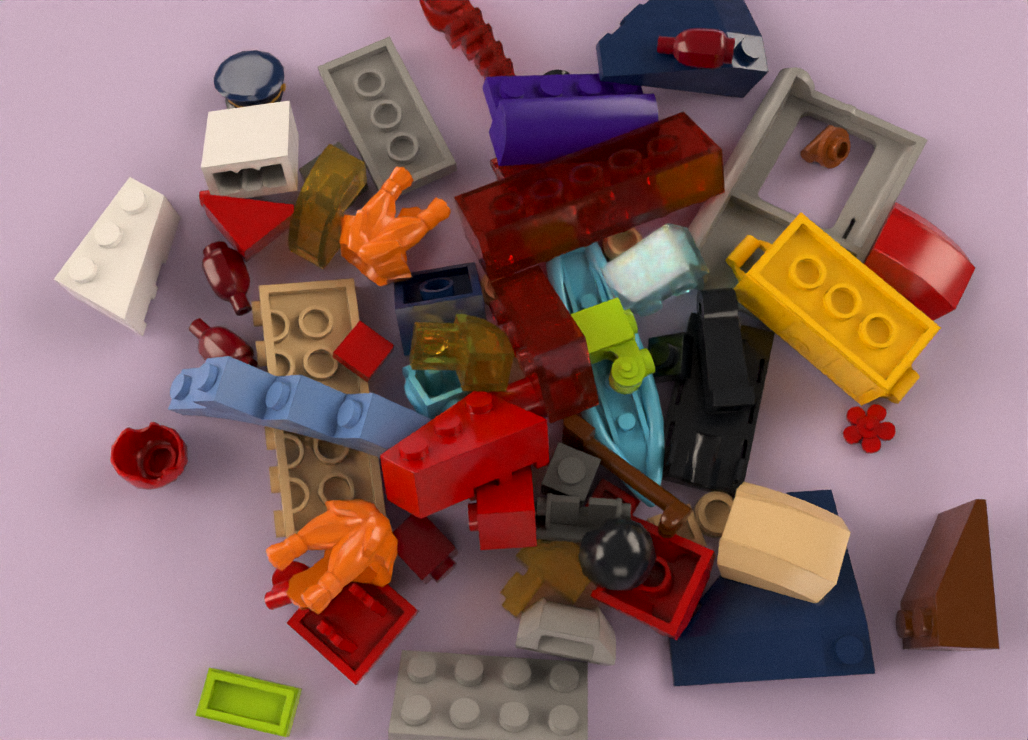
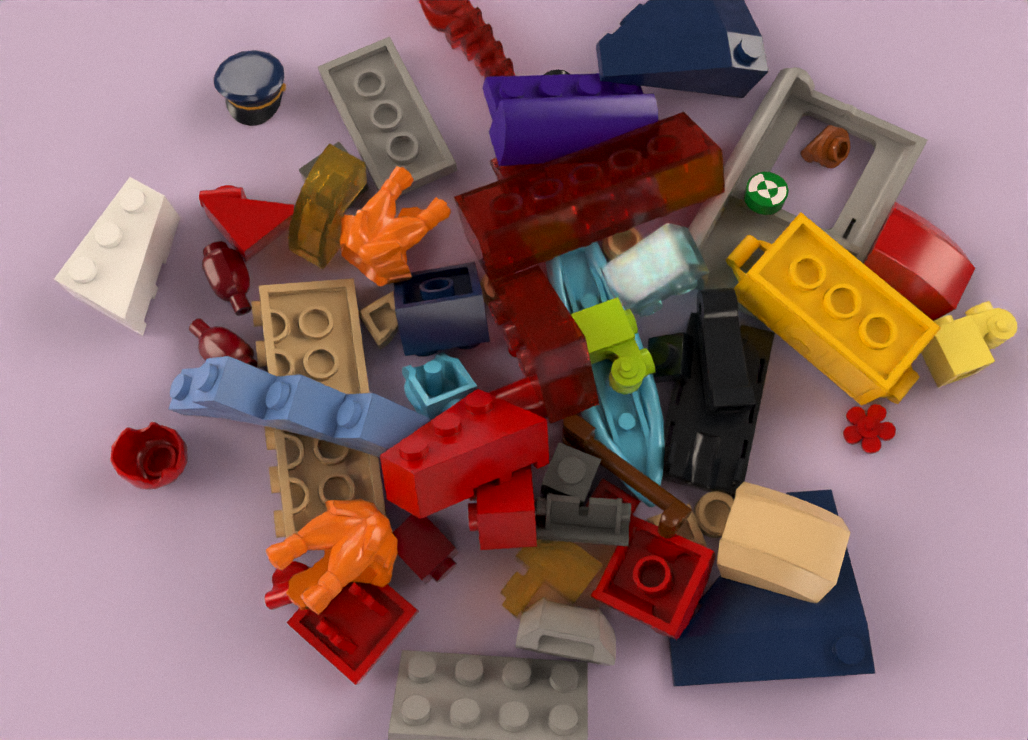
(249, 702): lime tile -> none
(251, 151): white brick -> none
(363, 351): red tile -> none
(381, 320): none -> tan tile
(469, 346): clear yellow brick -> none
(617, 555): black hair -> none
(699, 48): dark red plant -> none
(766, 193): none -> green tile
(952, 586): reddish brown slope -> none
(964, 343): none -> light yellow brick

